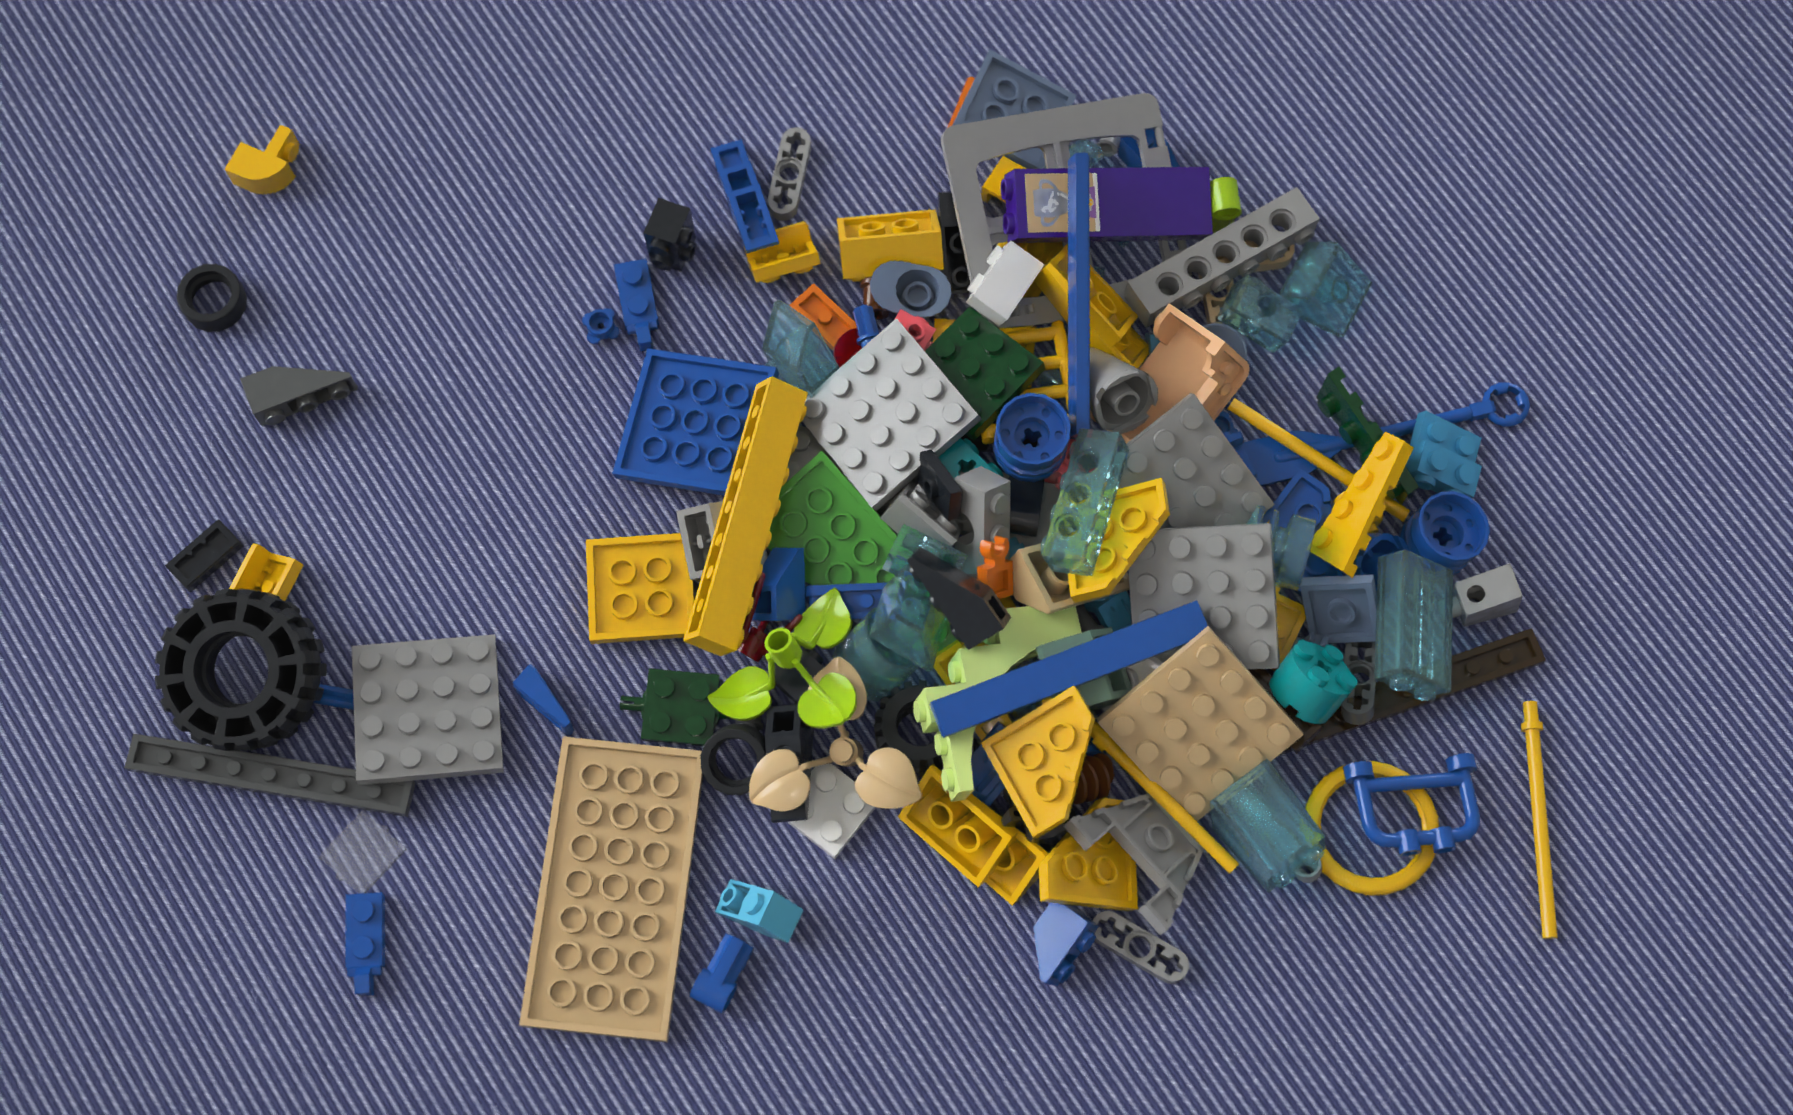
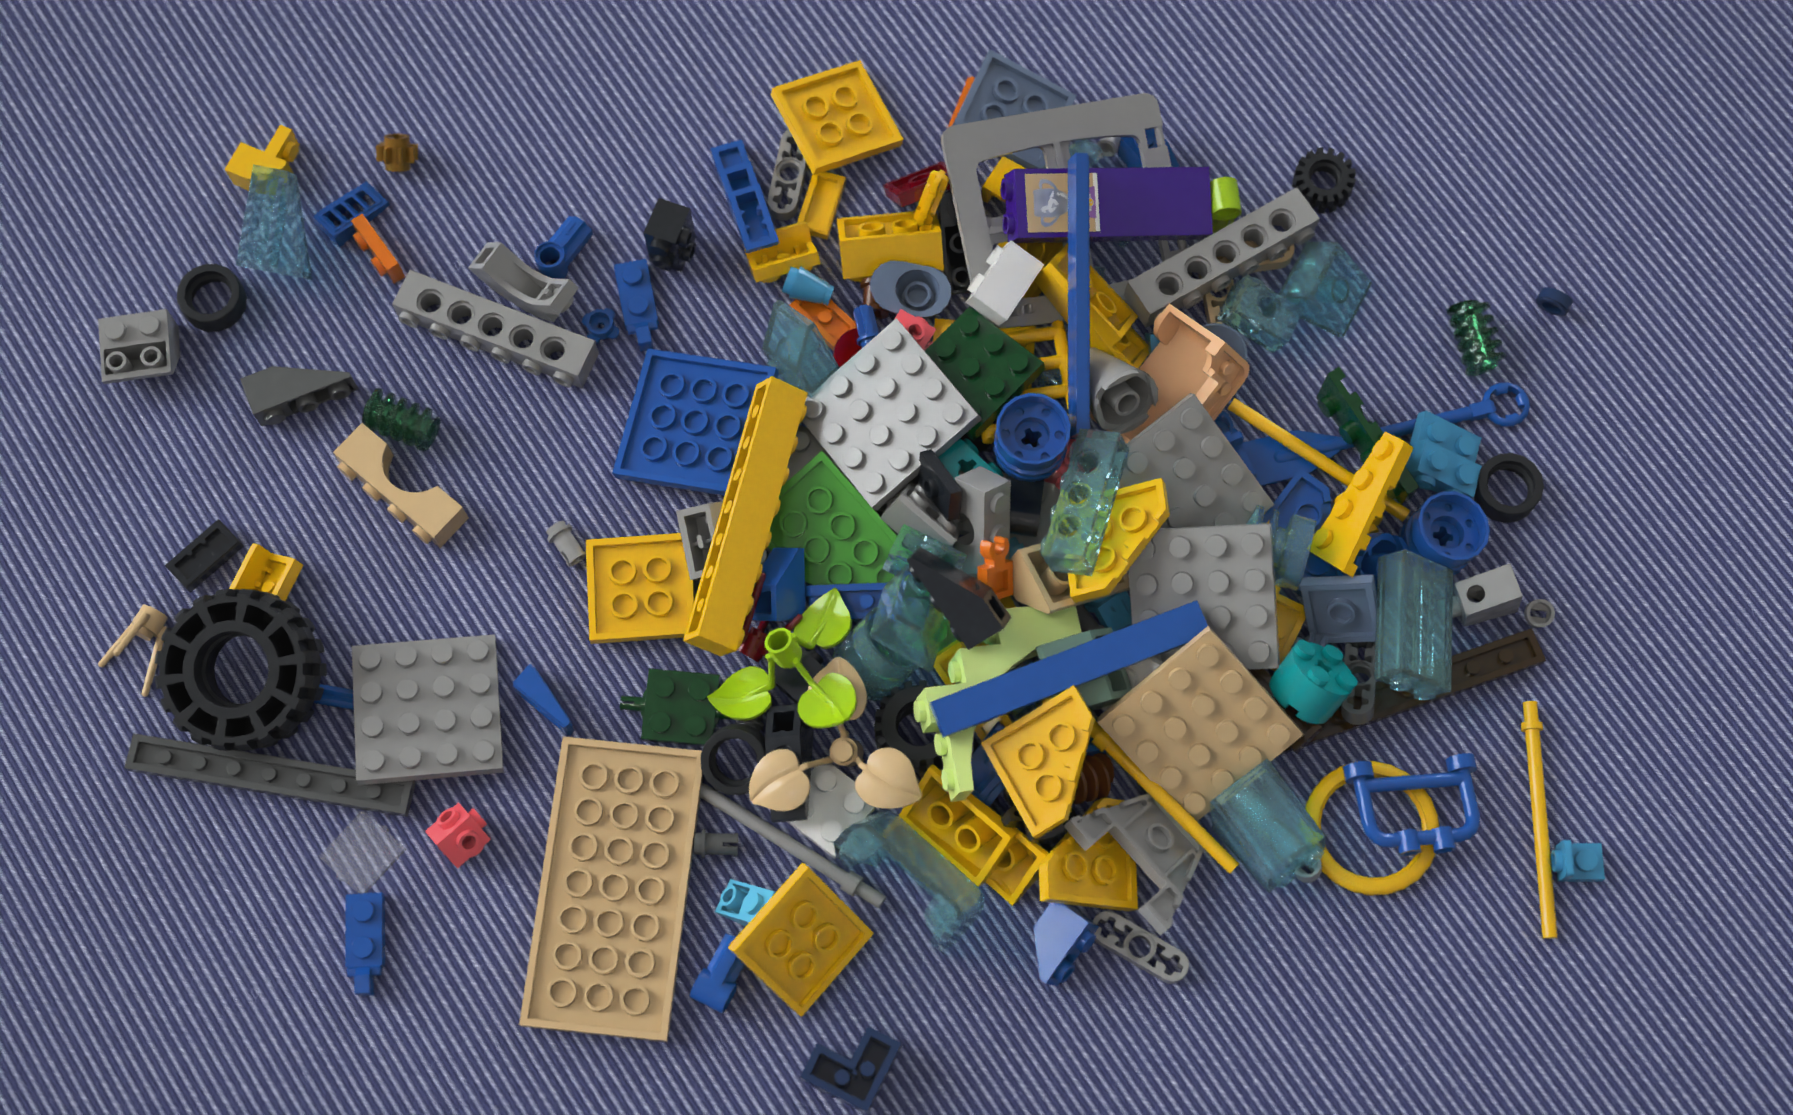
(138, 346): none -> light grey slope
(146, 624): none -> tan plant
(274, 225): none -> clear light blue wedge
(333, 211): none -> blue slope
(383, 259): none -> orange plate
(397, 152): none -> pearl gold gear
(399, 421): none -> clear green piece
(421, 292): none -> light grey brick
(430, 511): none -> tan arch
(459, 834): none -> coral brick
(522, 284): none -> light grey arch
(562, 247): none -> blue piece
(565, 542): none -> light grey pin
(712, 843): none -> dark grey pin
(801, 940): none -> yellow plate
(807, 287): none -> dark azure cone
(822, 203): none -> yellow tile
(836, 117): none -> yellow plate
(850, 882): none -> light grey bar
(853, 1080): none -> dark blue brick
(911, 186): none -> dark red plate
(931, 197): none -> yellow axle
(955, 896): none -> clear light blue windscreen
(1326, 163): none -> black tyre
(1475, 336): none -> piece
(1526, 470): none -> black tyre
(1539, 605): none -> light grey hinge
(1554, 301): none -> dark blue tile
(1578, 862): none -> dark azure bracket

